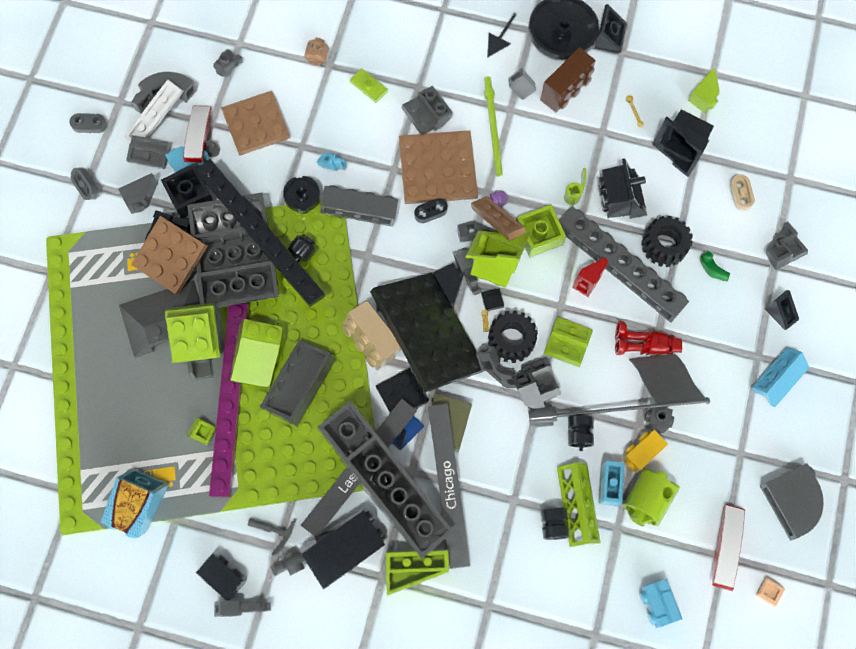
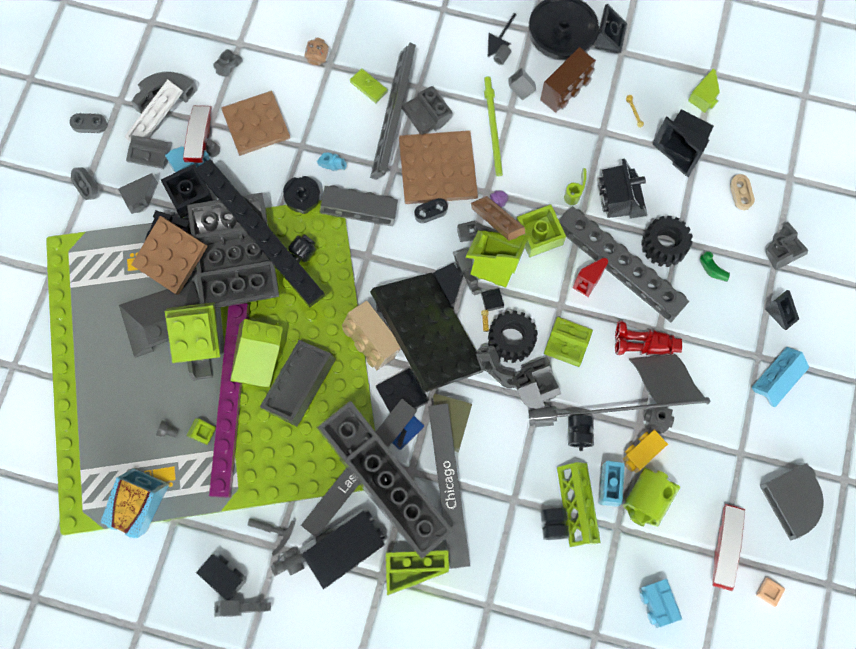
(164, 429): none -> dark grey piece
(393, 112): none -> dark grey plate
(502, 54): none -> dark grey hinge

